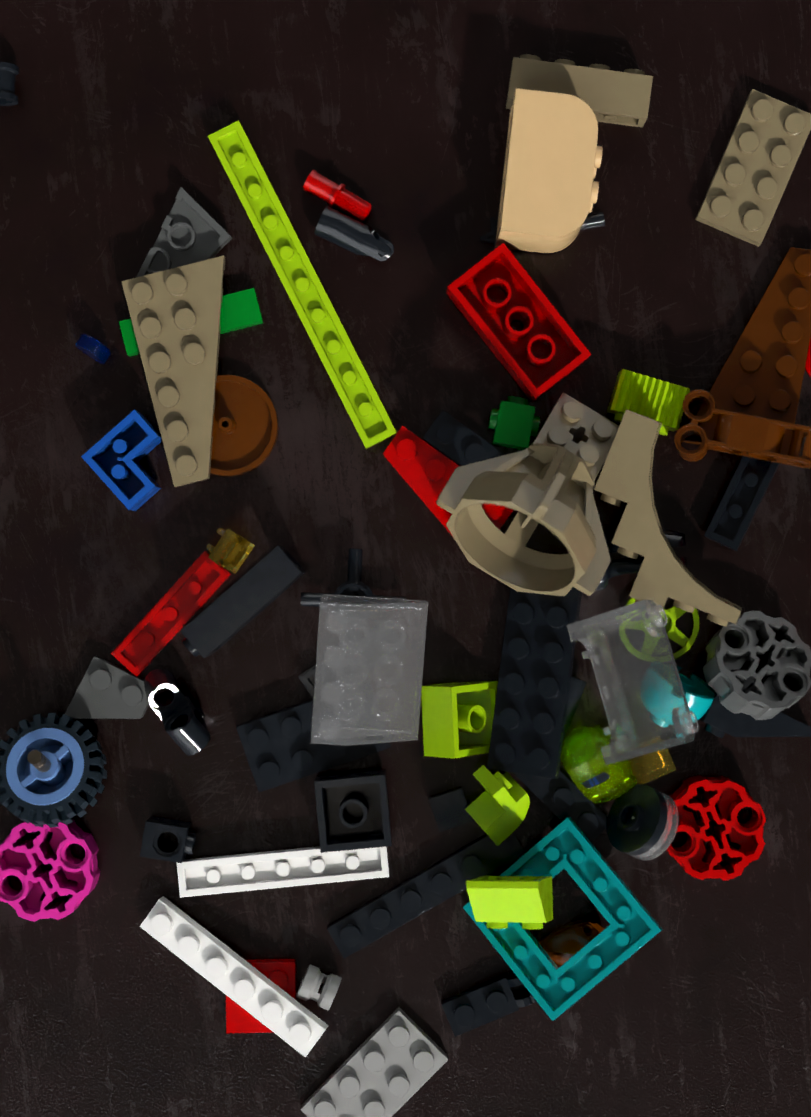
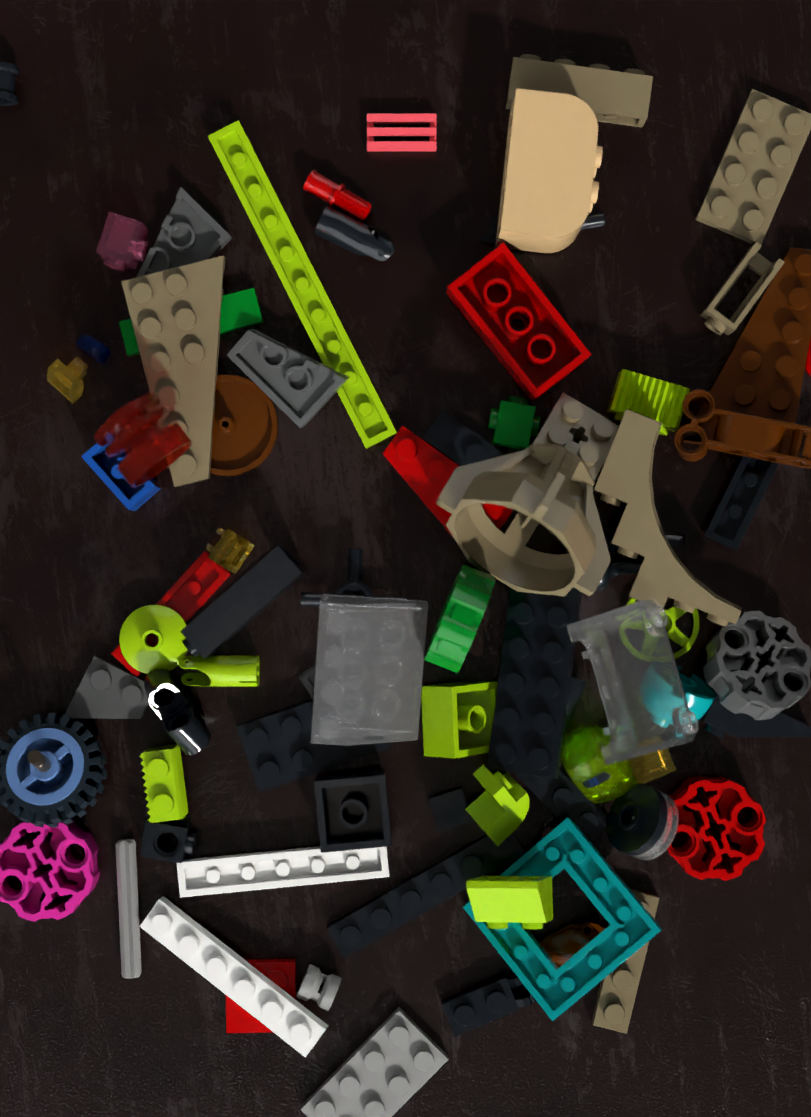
(68, 378): none -> clear yellow tile
(122, 242): none -> clear pink brick
(128, 908): none -> light grey axle
(138, 433): none -> clear red wheel
(159, 621): none -> lime dish
(164, 783): none -> lime brick
(222, 671): none -> lime piece
(286, 376): none -> dark grey wing
(401, 146): none -> coral tile
(460, 618): none -> green connector
(620, 987): none -> dark tan plate
(752, 259): none -> dark tan window

